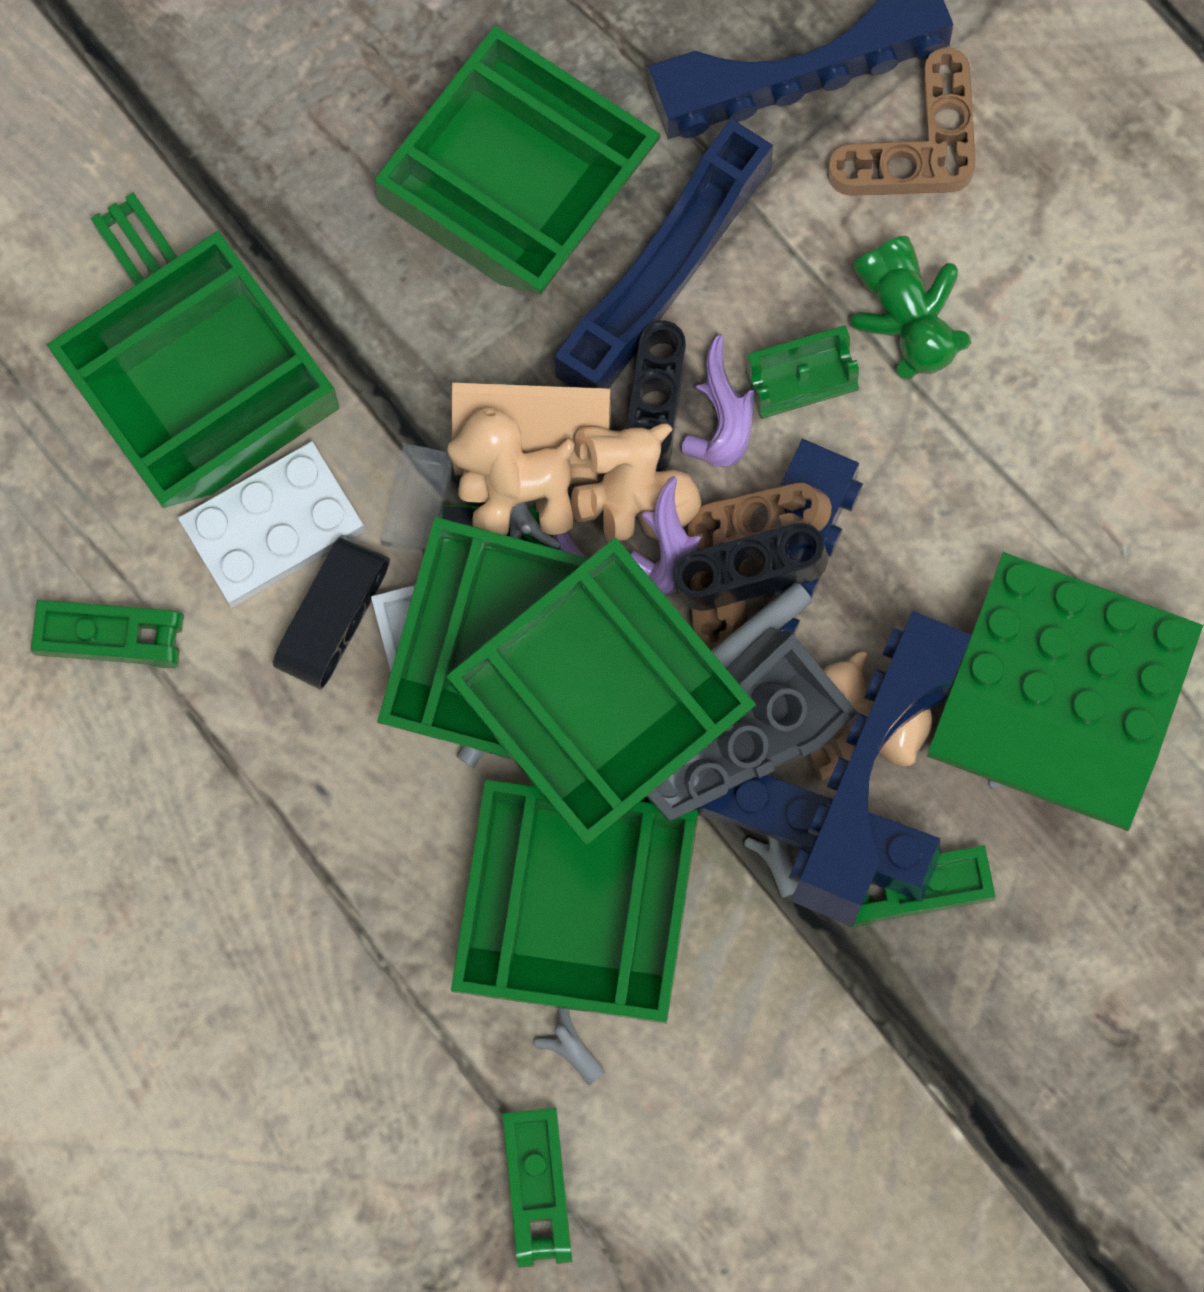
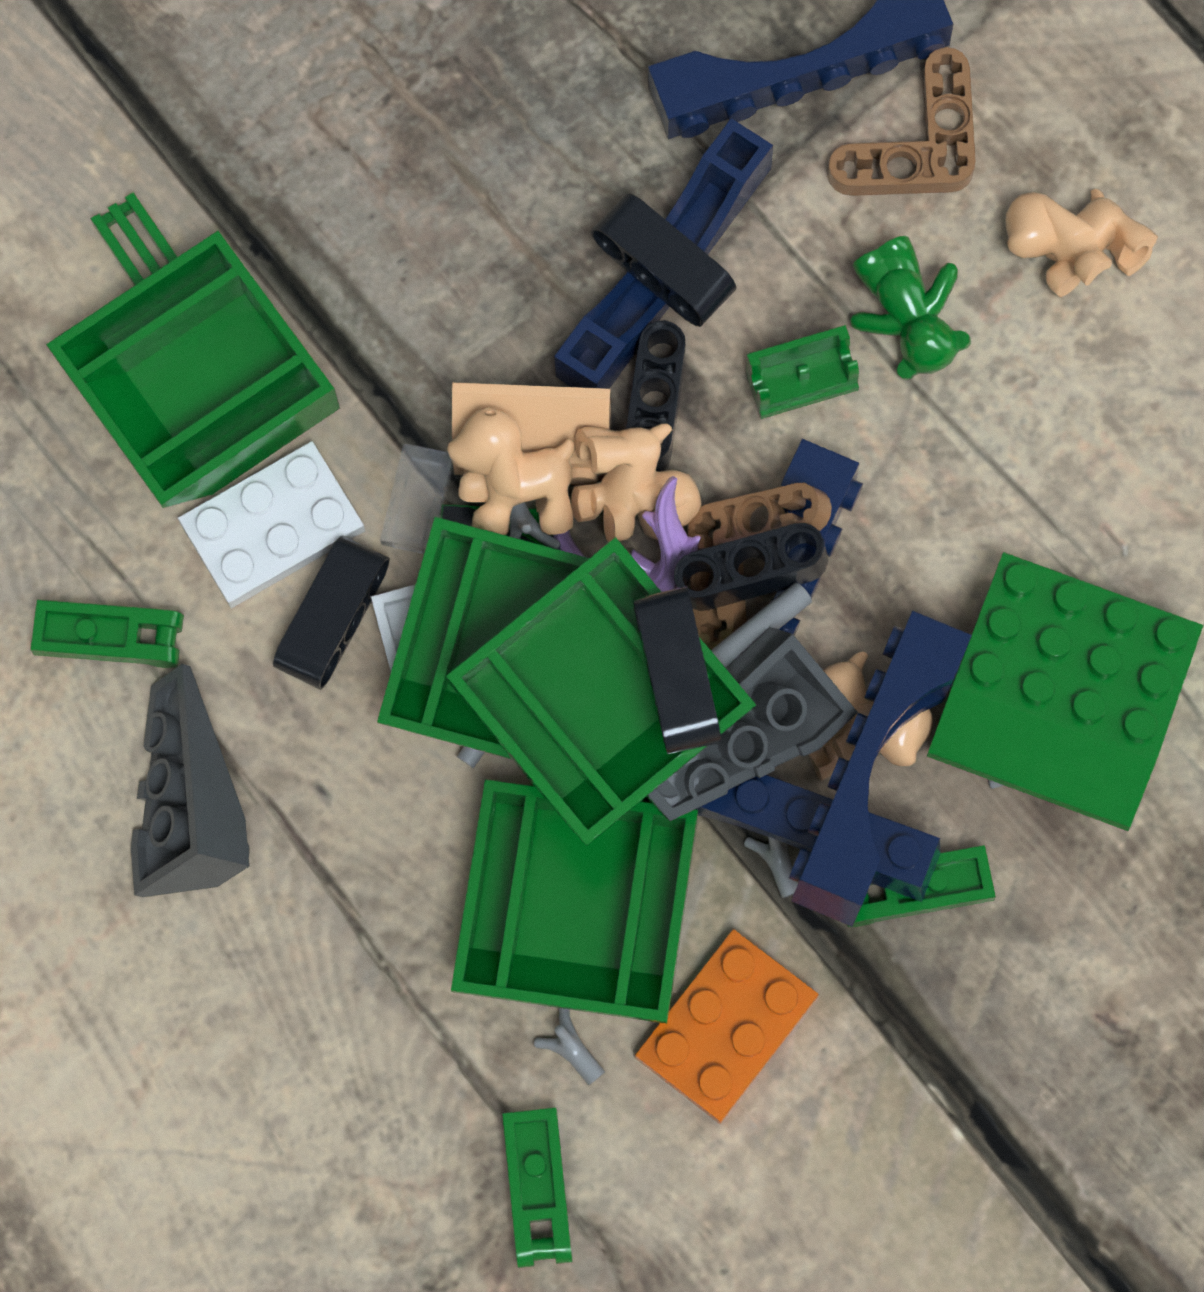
(192, 815): none -> dark grey wedge
(513, 164): green slope -> none
(663, 260): none -> black beam
(677, 670): none -> black beam
(726, 1026): none -> orange plate
(732, 411): lavender piece -> none
(1077, 242): none -> light nougat animal

